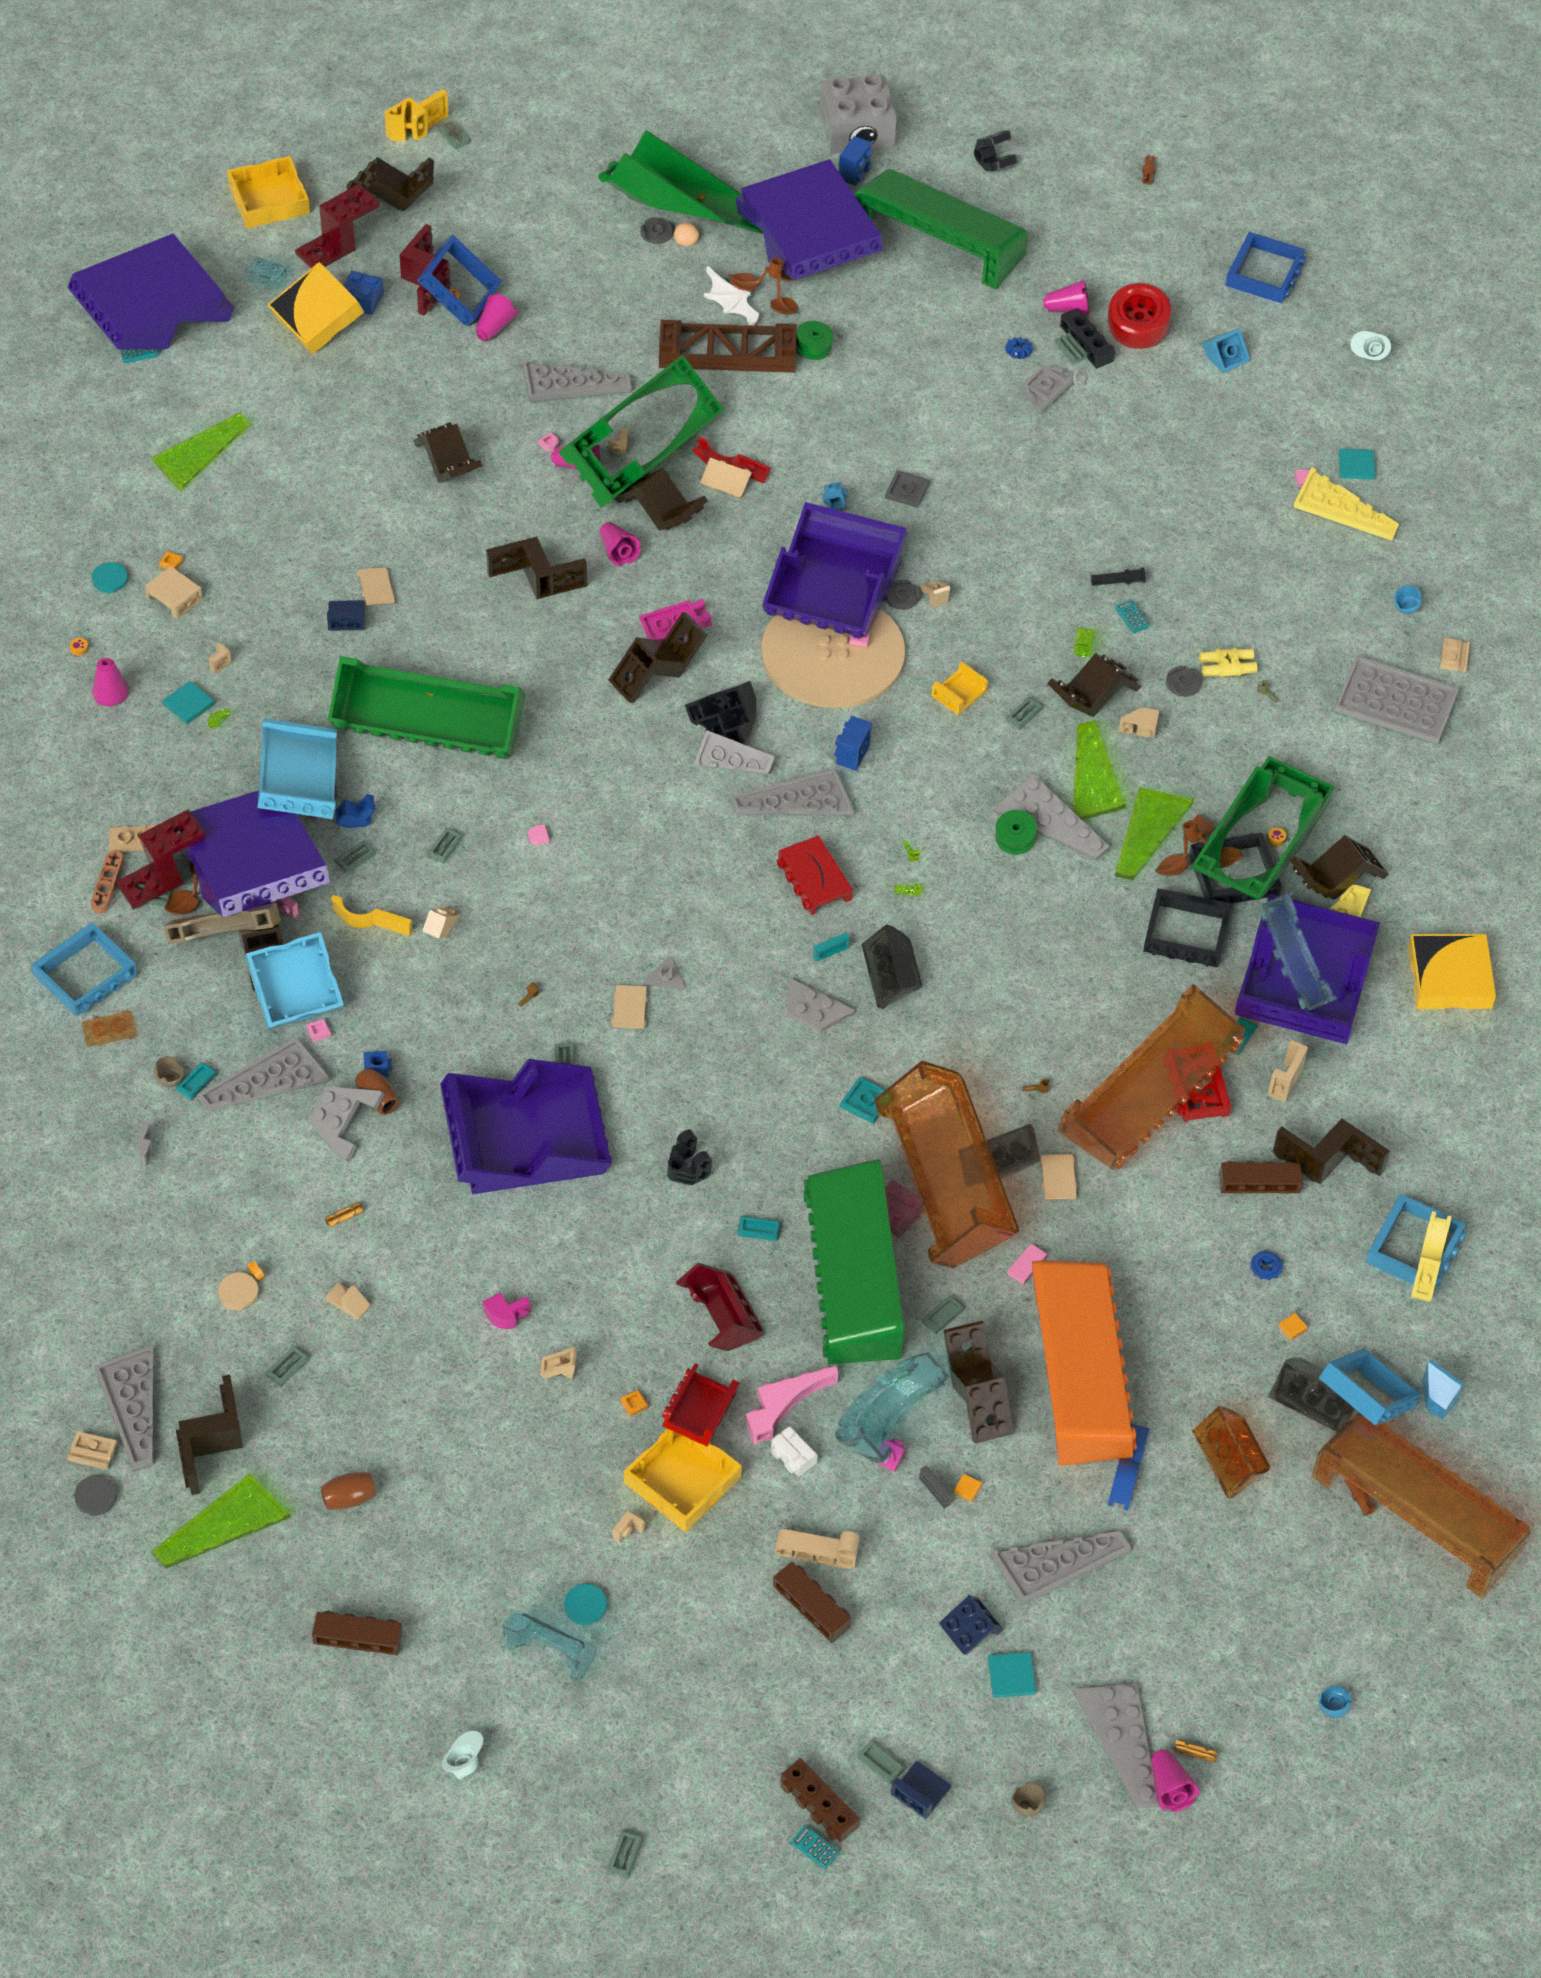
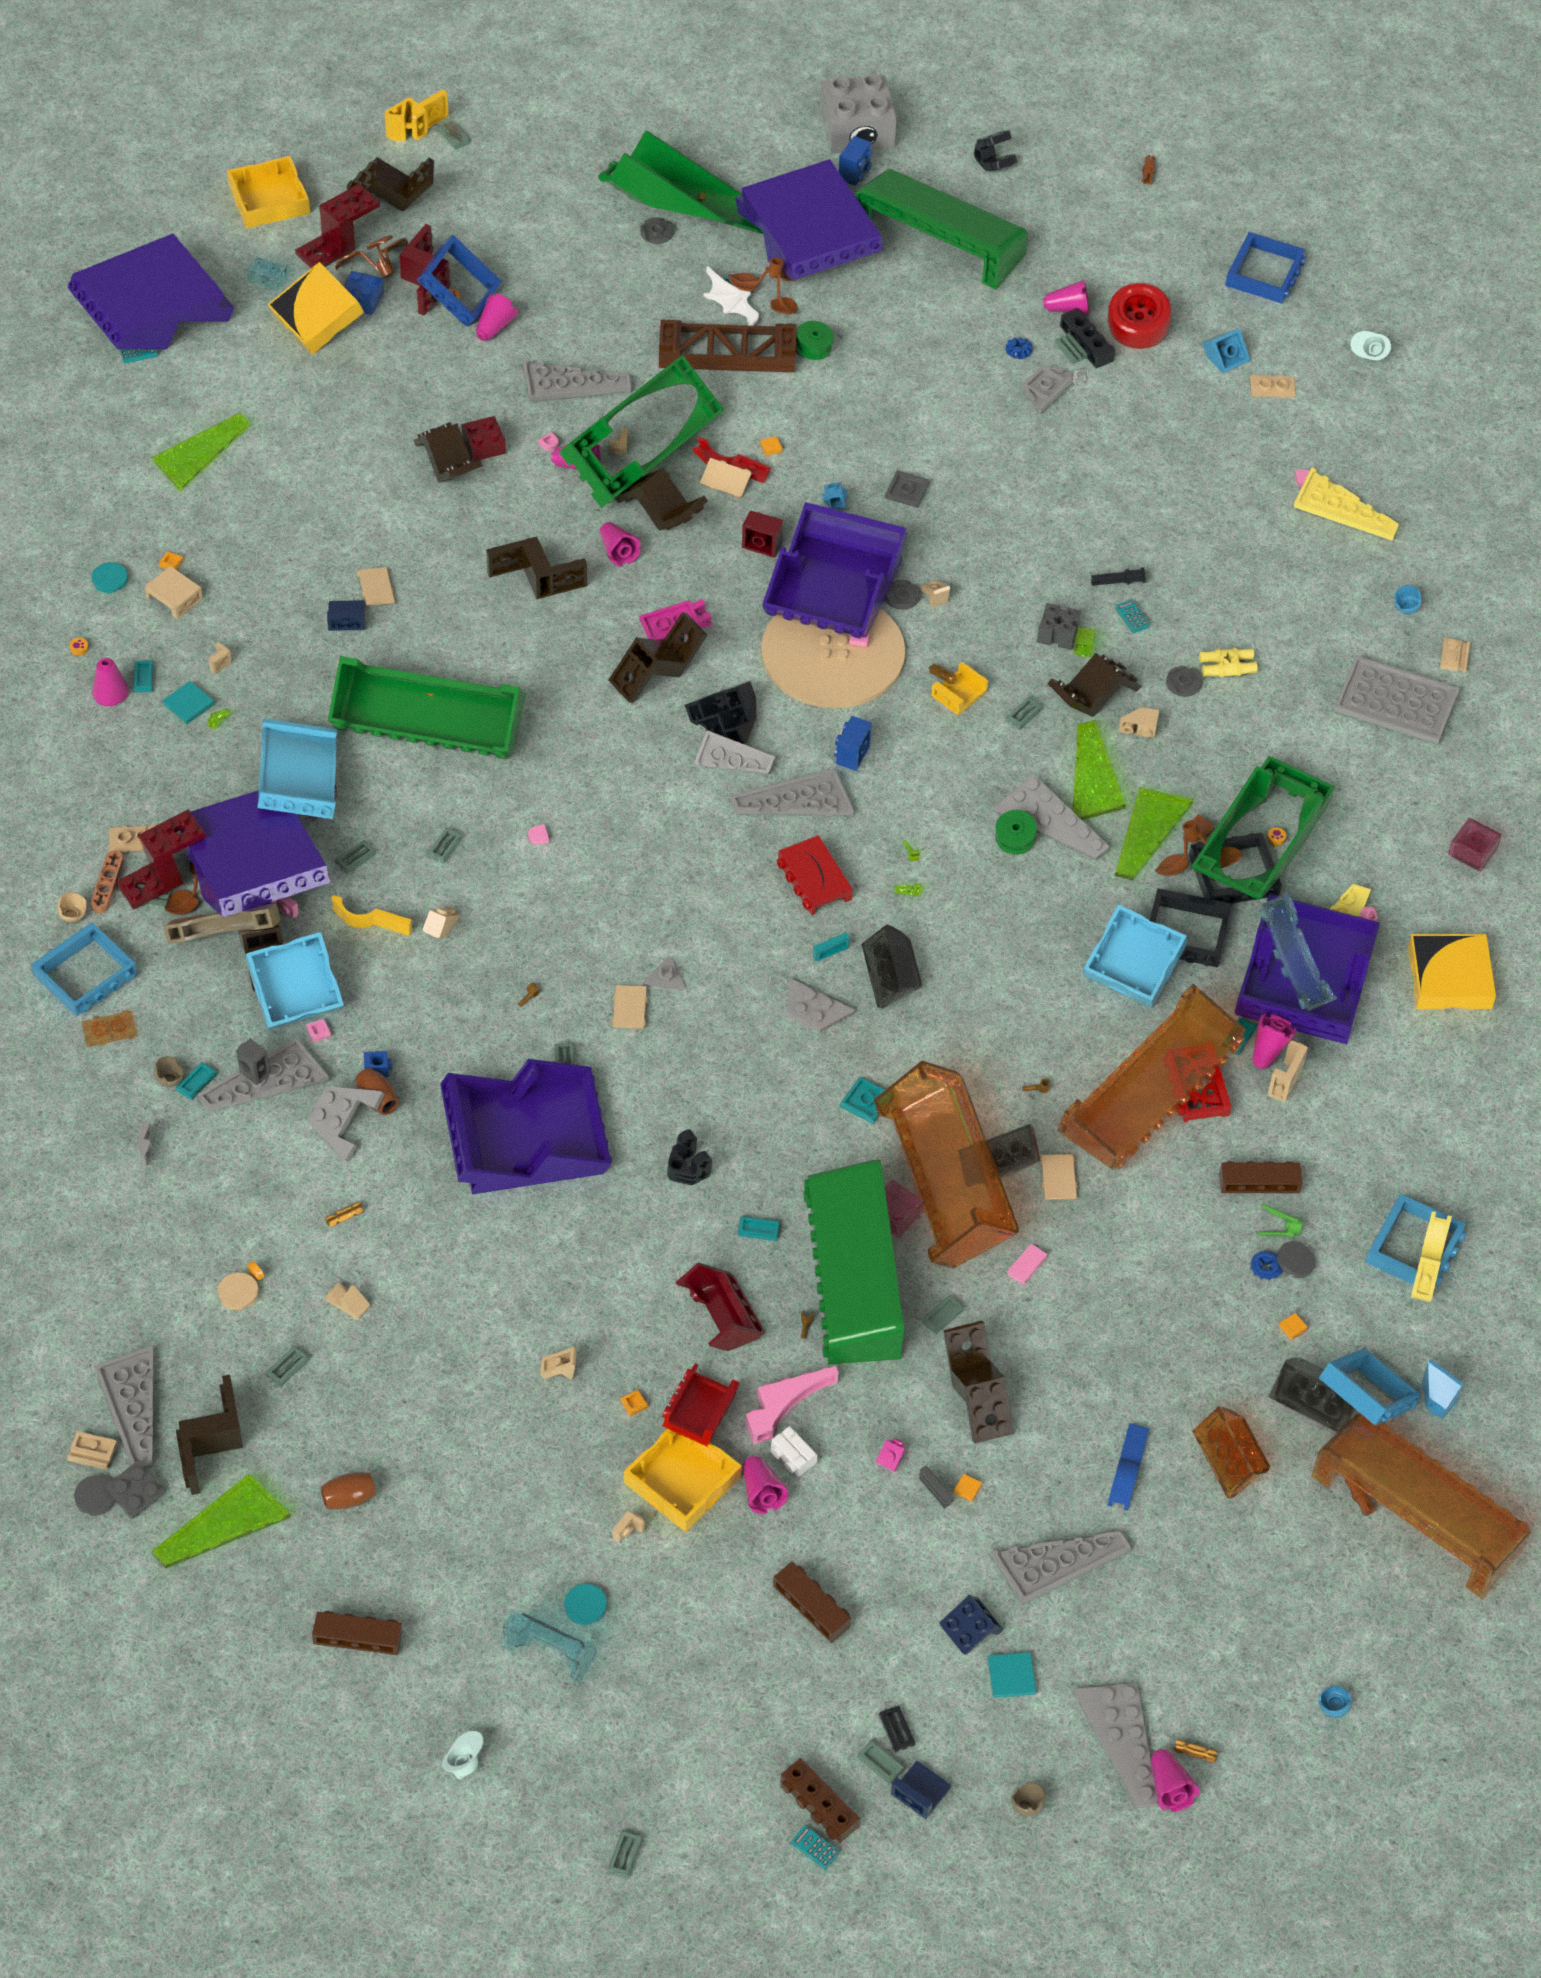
(71, 907): none -> tan hair
(134, 1489): none -> dark grey plate
(143, 676): none -> teal tile
(253, 1061): none -> dark grey brick
(355, 815): blue brick -> none
(384, 264): none -> dark orange plant
(483, 438): none -> dark red brick
(505, 1315): dark pink brick -> none
(686, 234): light nougat hair -> none
(762, 533): none -> dark red brick
(763, 1486): none -> dark pink cone
(771, 446): none -> light orange tile
(806, 1322): none -> pearl gold hand
(818, 1548): tan beam -> none
(877, 1410): clear light blue windscreen -> none
(903, 1745): none -> black tile
(942, 673): none -> pearl gold axle
(1058, 626): none -> dark grey brick
(1083, 1361): orange windscreen -> none
(1135, 956): none -> medium azure tile
(1264, 690): olive hand -> none
(1271, 1039): none -> dark pink cone
(1272, 386): none -> tan piece
(1292, 1224): none -> bright green plant
(1296, 1259): none -> dark grey tile
(1338, 867): dark brown bracket -> none
(1338, 1143): dark brown bracket -> none
(1356, 464): teal tile -> none
(1369, 913): none -> bright pink tile
(1474, 844): none -> clear pink brick

